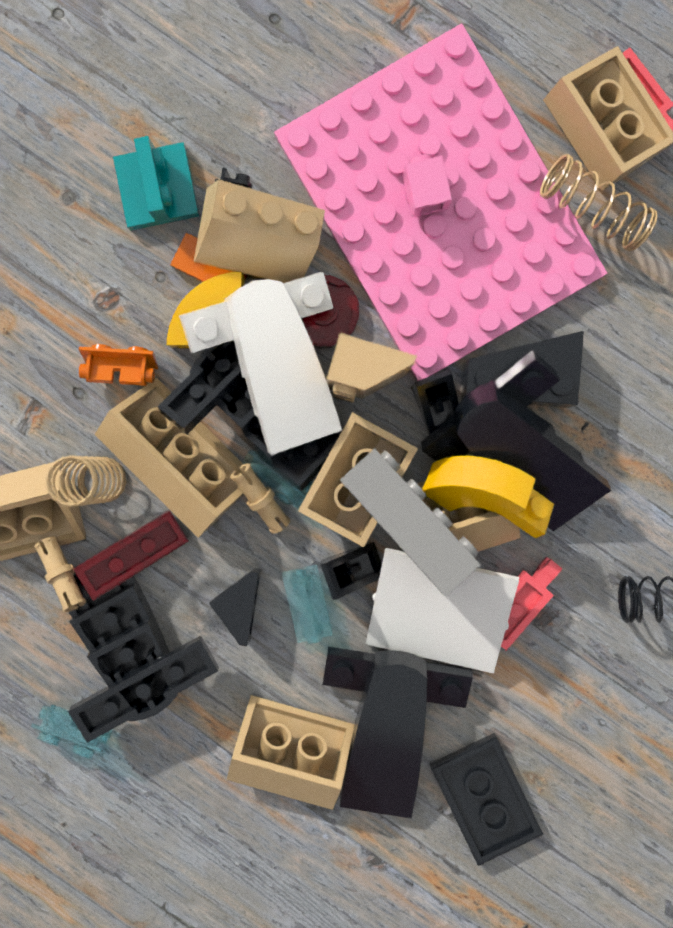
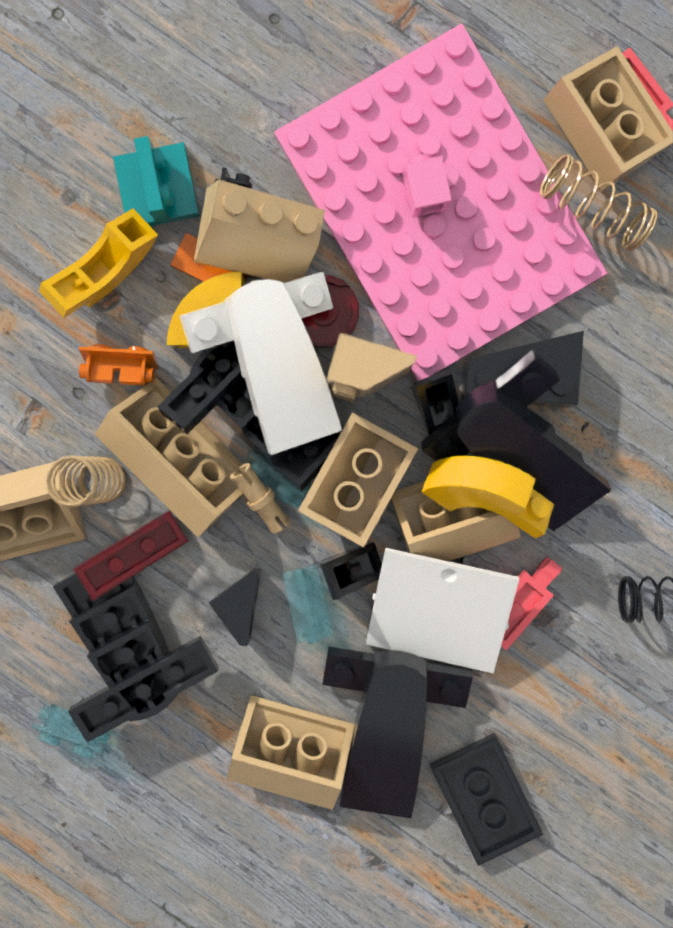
(60, 574): tan pin -> none
(103, 266): none -> yellow arch
(410, 521): light grey brick -> none

